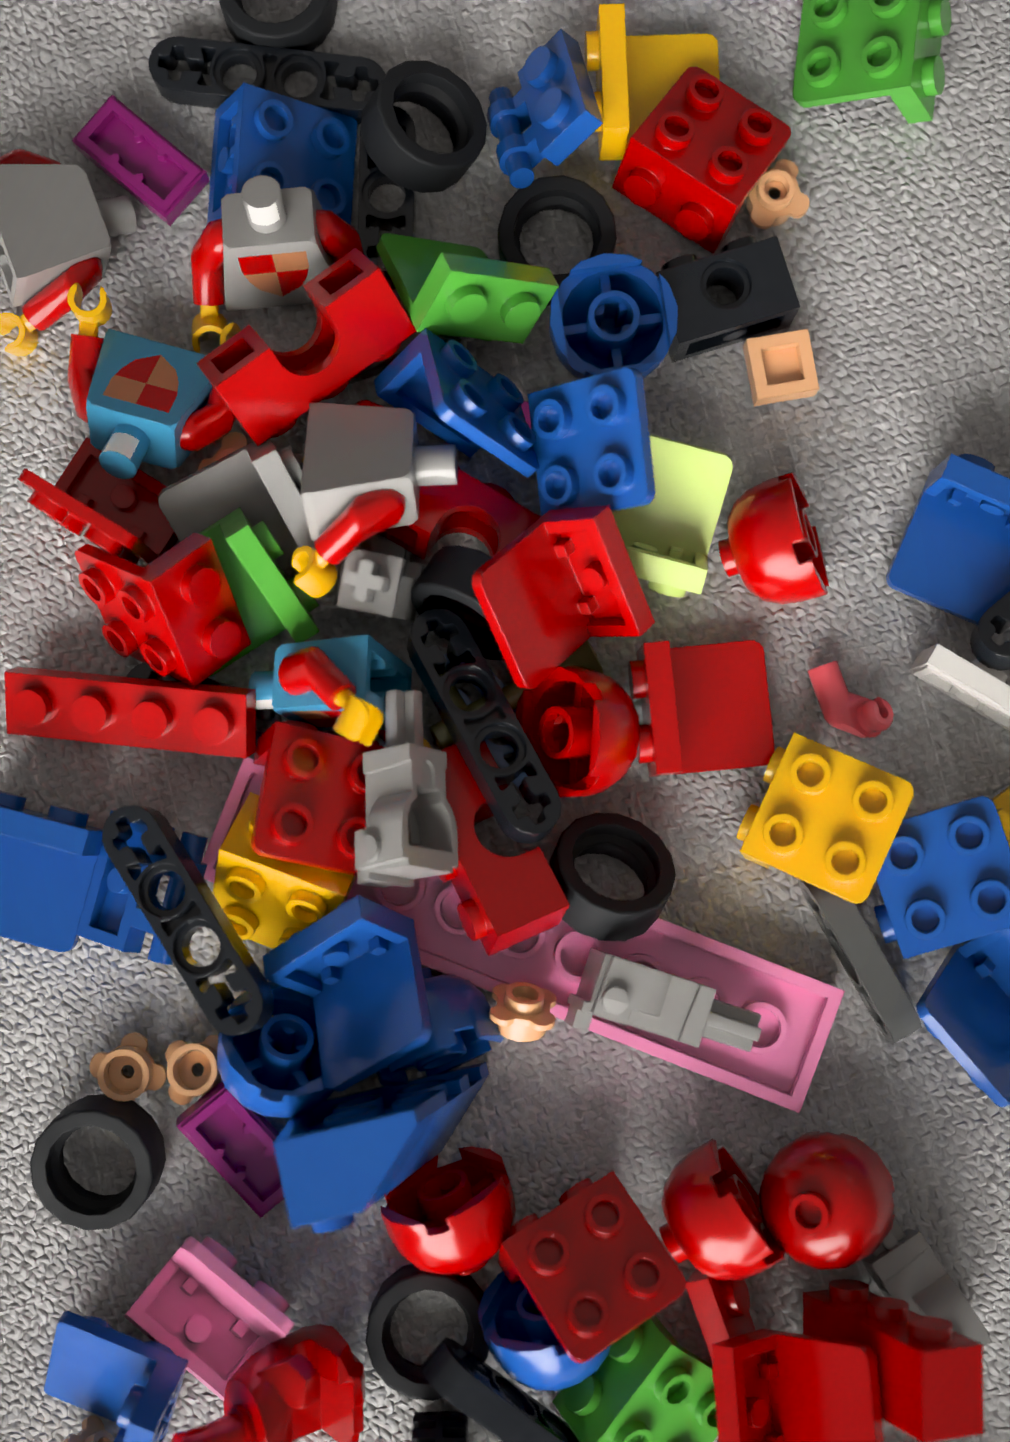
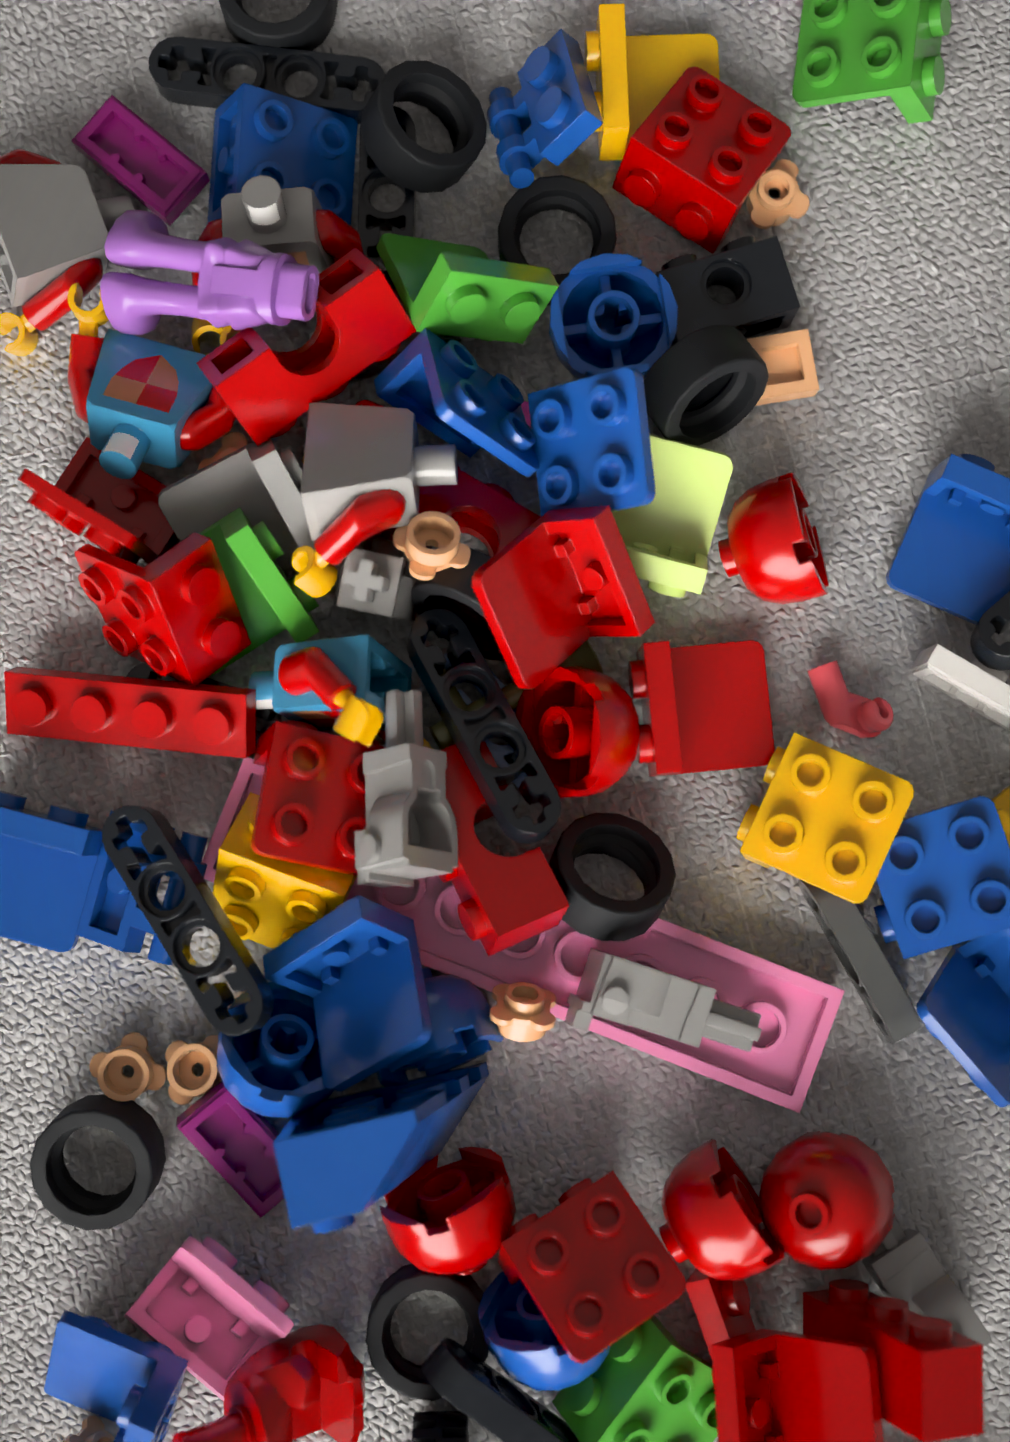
(235, 287): none -> medium lavender piece
(434, 530): none -> light nougat plate
(704, 385): none -> black tyre

